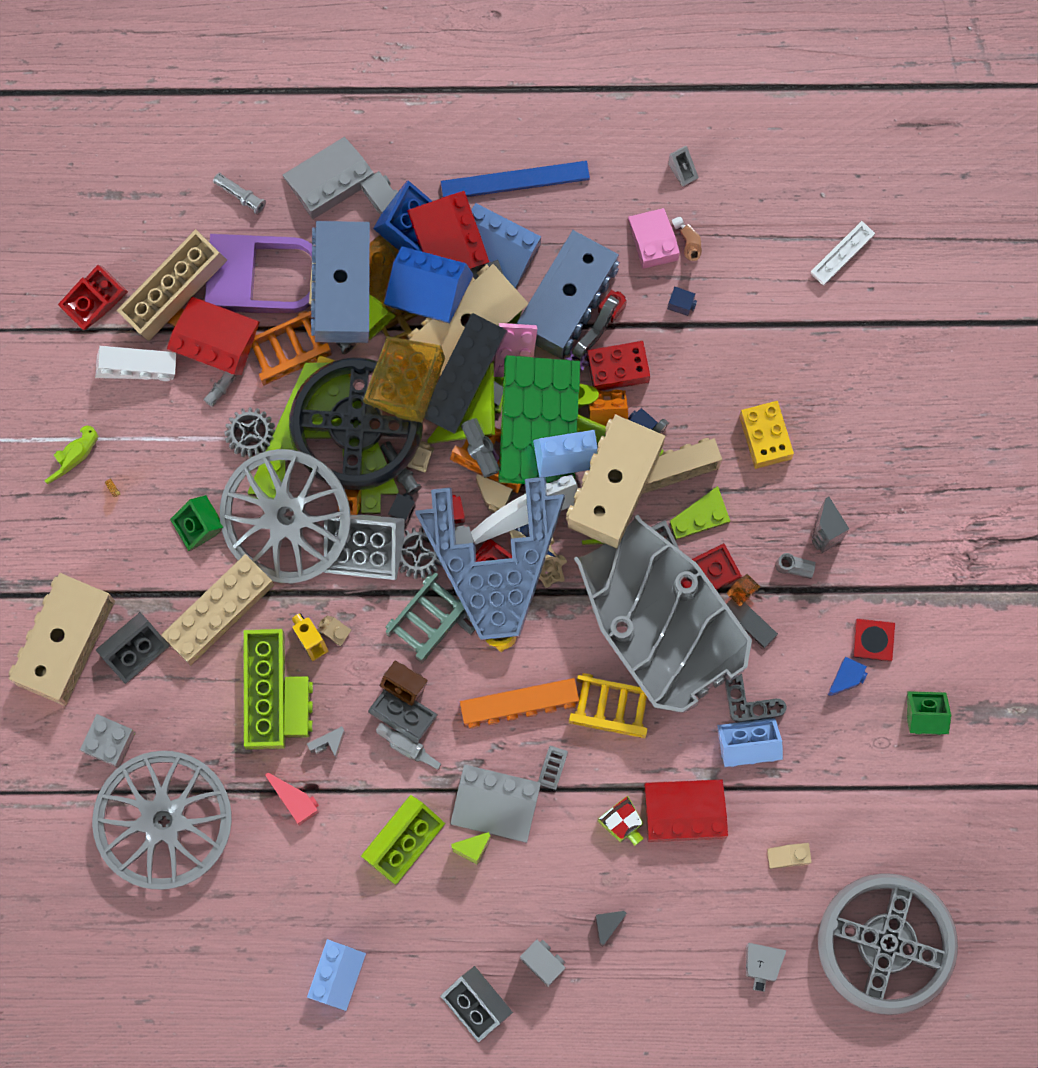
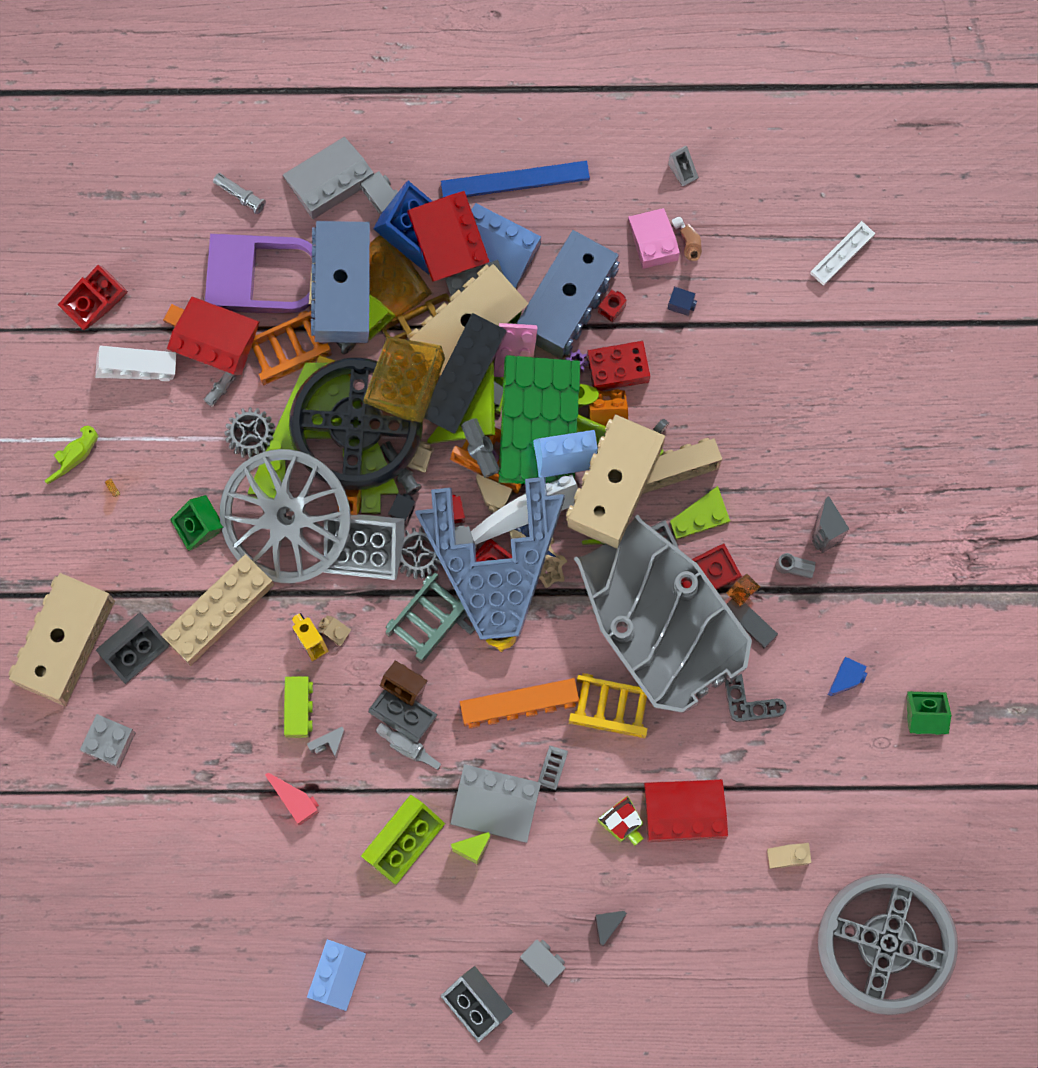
(153, 813): light grey wheel -> none
(172, 285): tan brick -> none
(264, 689): lime brick -> none
(427, 284): blue slope -> none
(598, 329): dark grey beam -> none
(643, 418): dark blue brick -> none
(750, 742): light blue slope -> none
(763, 964): light grey torso -> none
(766, 434): yellow piece -> none
(874, 640): red tile -> none

